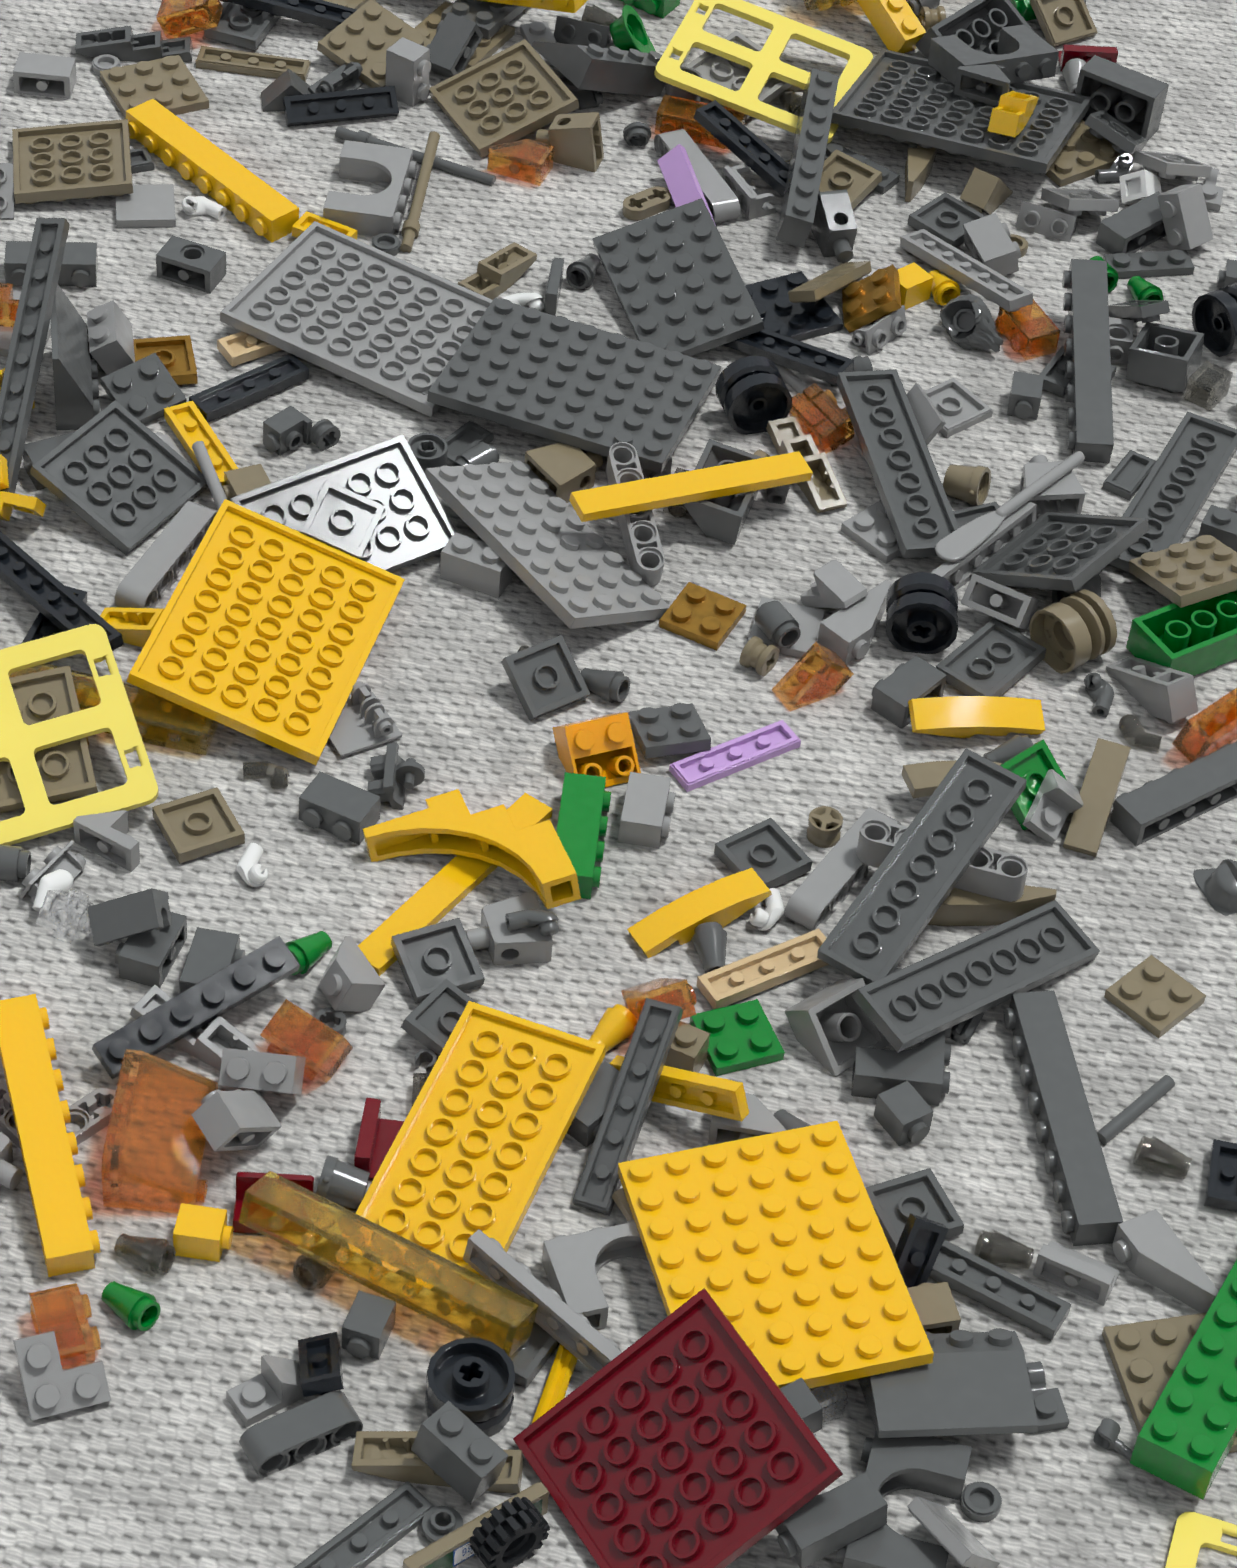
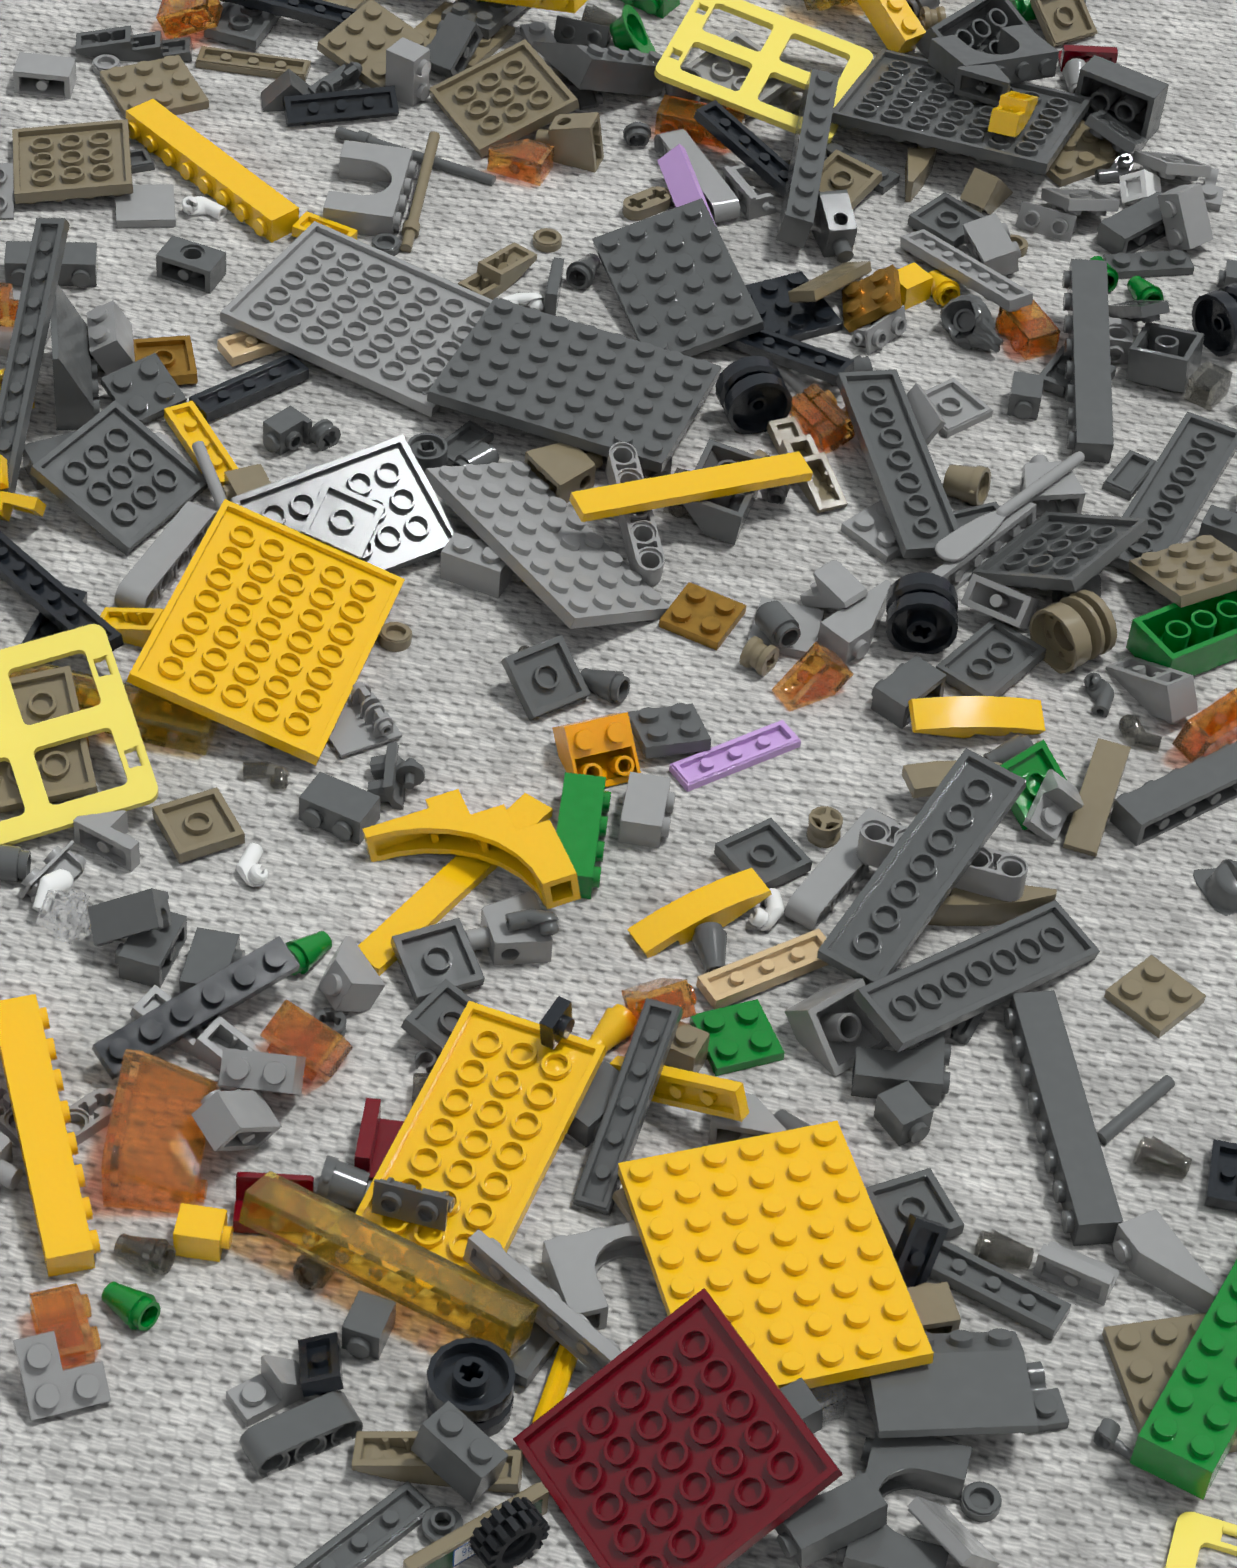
(395, 637): none -> dark tan tile
(411, 1205): none -> dark grey hinge
(547, 240): none -> dark tan tile
(556, 1023): none -> black plate

